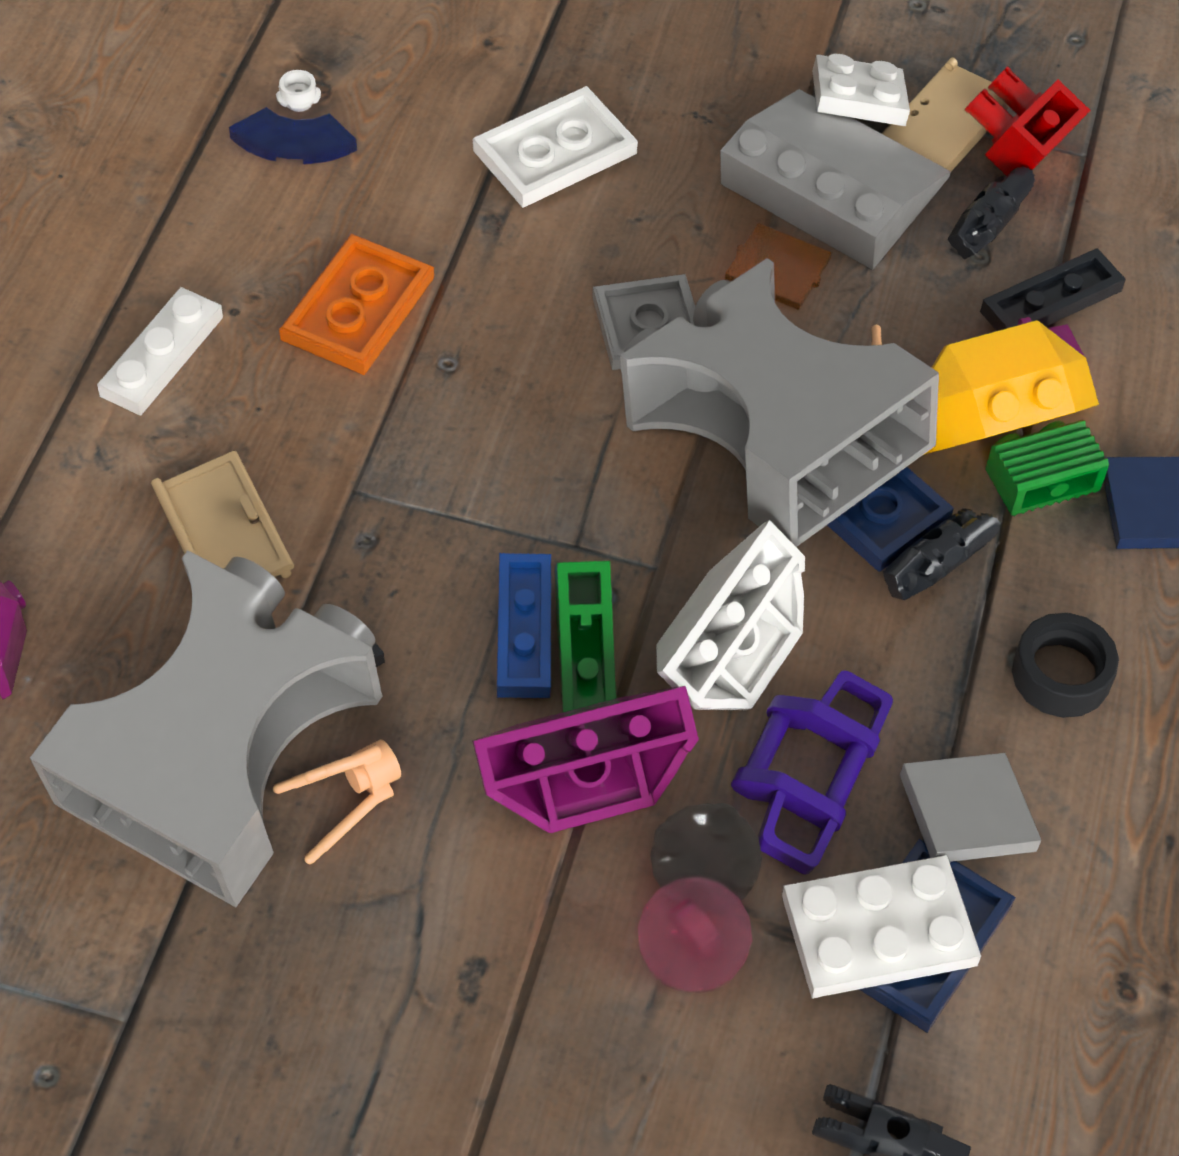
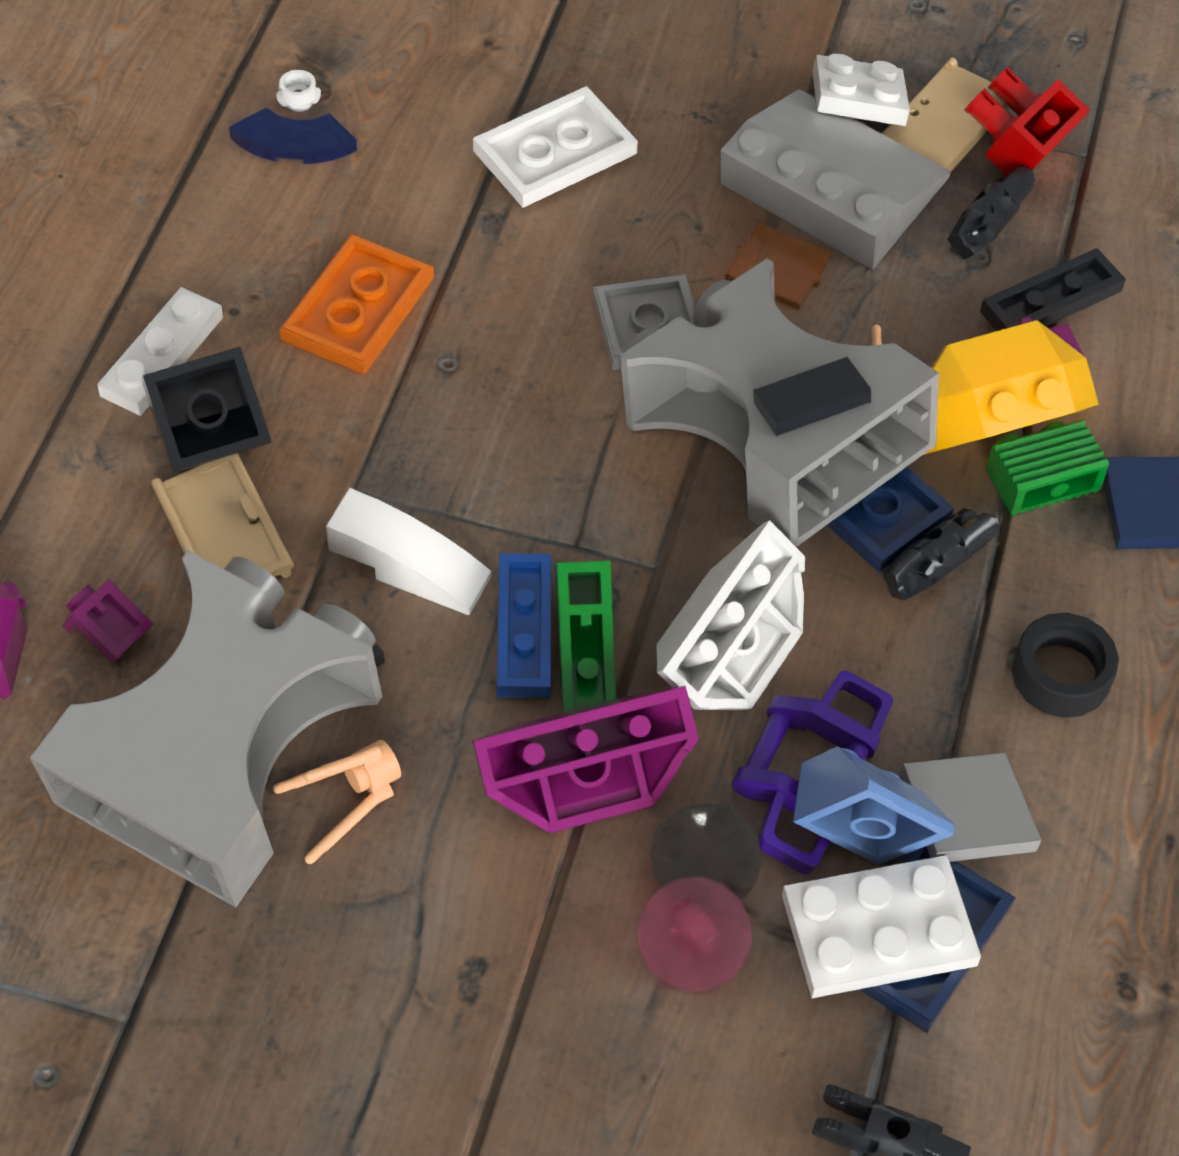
(107, 619): none -> magenta bracket
(206, 409): none -> black slope
(406, 552): none -> white slope
(812, 396): none -> black tile
(866, 807): none -> medium blue slope

